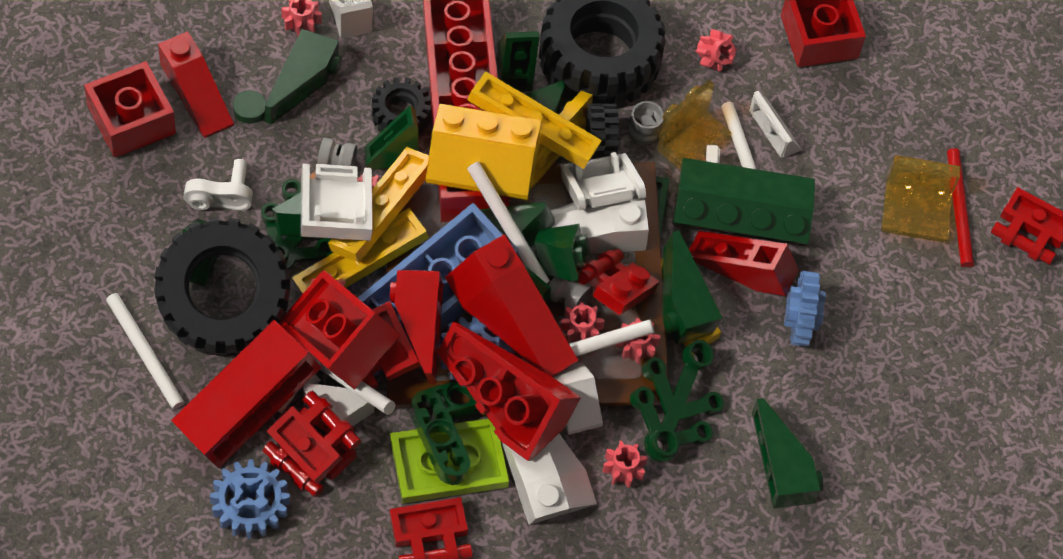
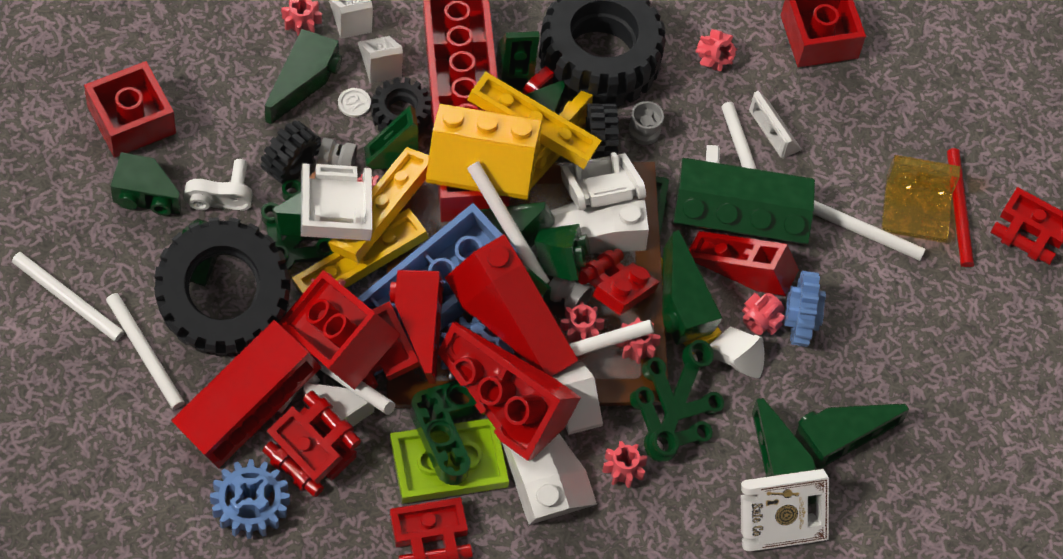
(67, 296): none -> white piece
(144, 184): none -> dark green slope
(194, 84): red slope -> none
(249, 106): dark green tile -> none
(289, 151): none -> black tyre
(354, 102): none -> white piece
(382, 58): none -> white slope
(539, 80): none -> red tile
(690, 127): clear yellow bracket -> none
(740, 351): none -> white tile
(763, 313): none -> coral gear
(781, 510): none -> white container
(844, 429): none -> dark green slope
(868, 231): none -> white bar

